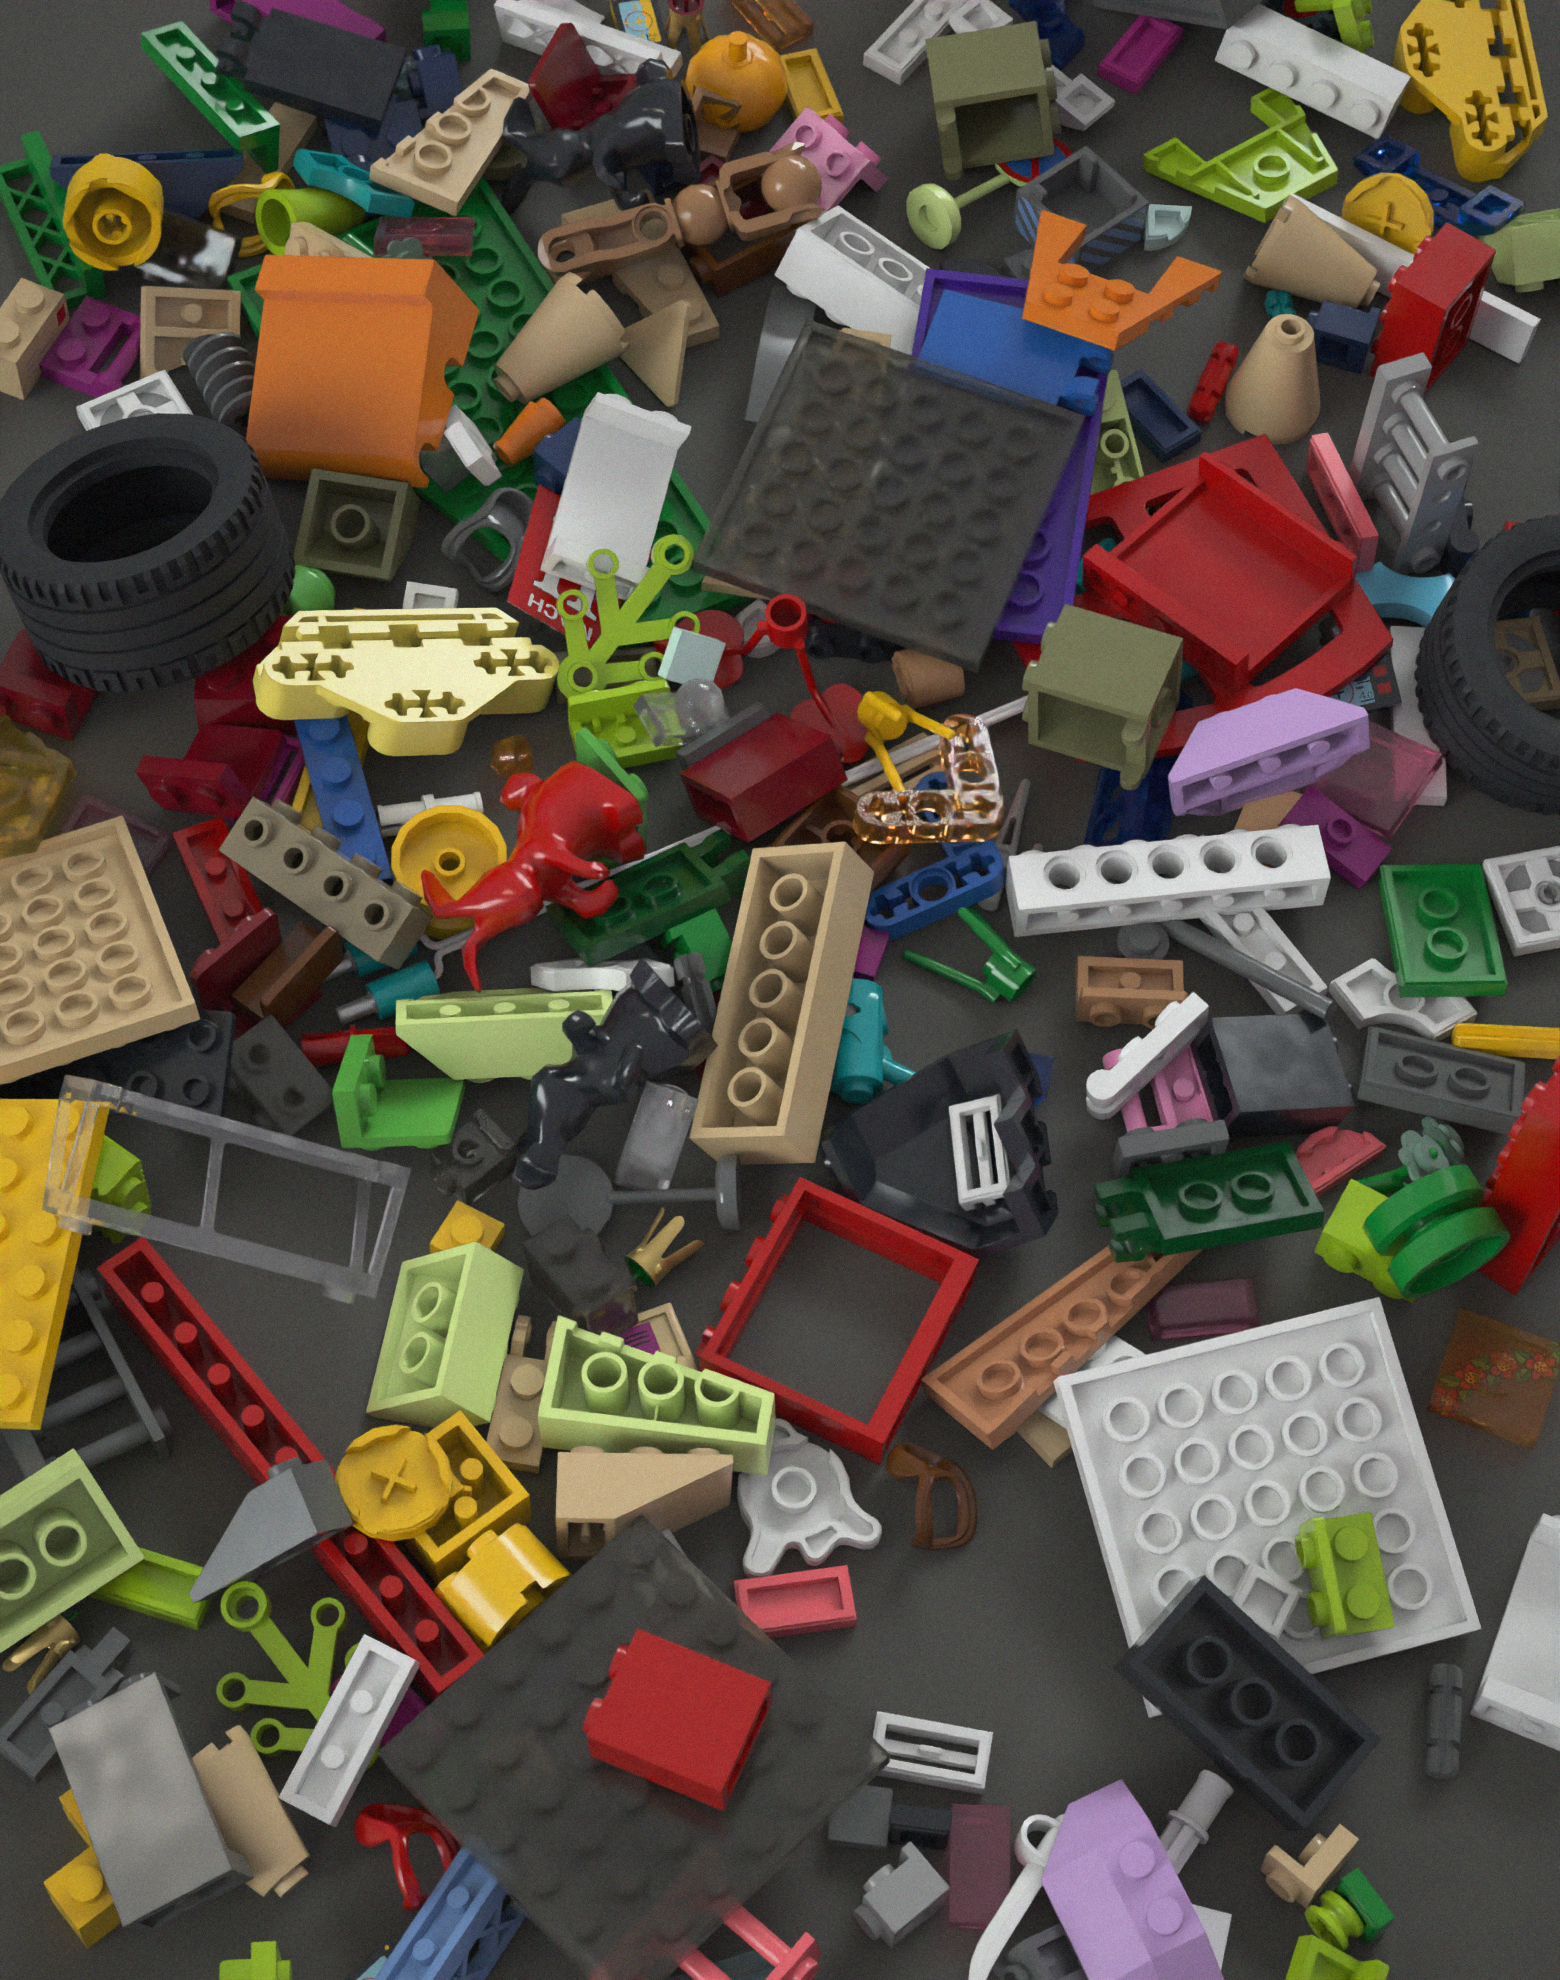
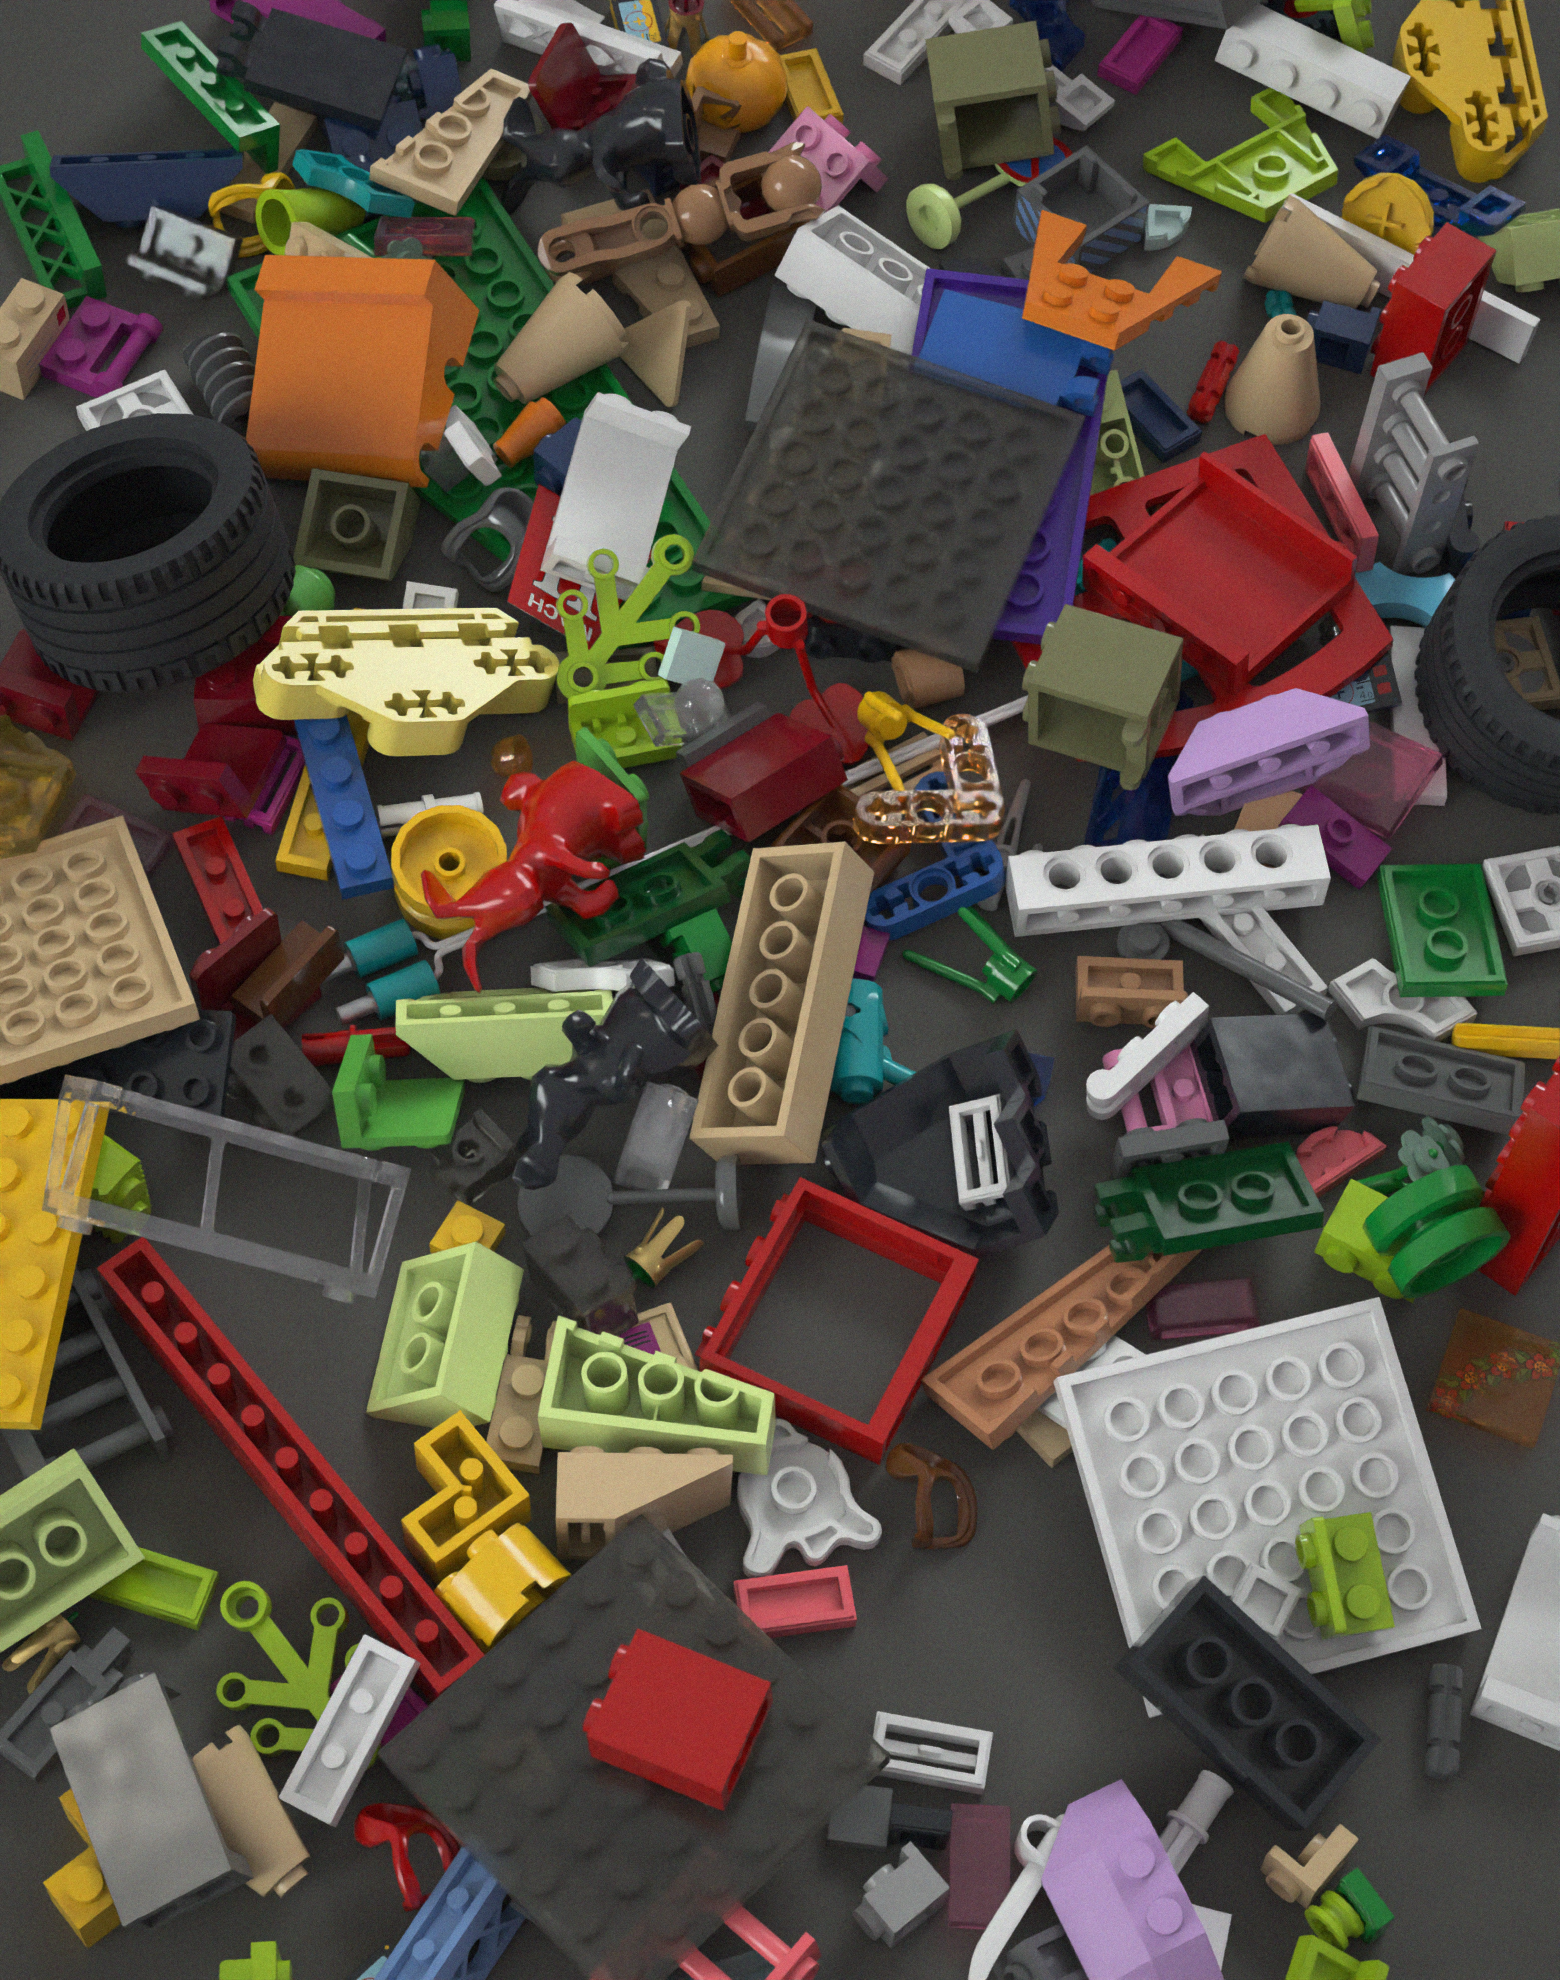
(113, 212): yellow brick -> none
(177, 317): tan wing -> none
(274, 1525): slope -> none
(326, 882): dark tan brick -> none
(394, 1482): yellow tile -> none

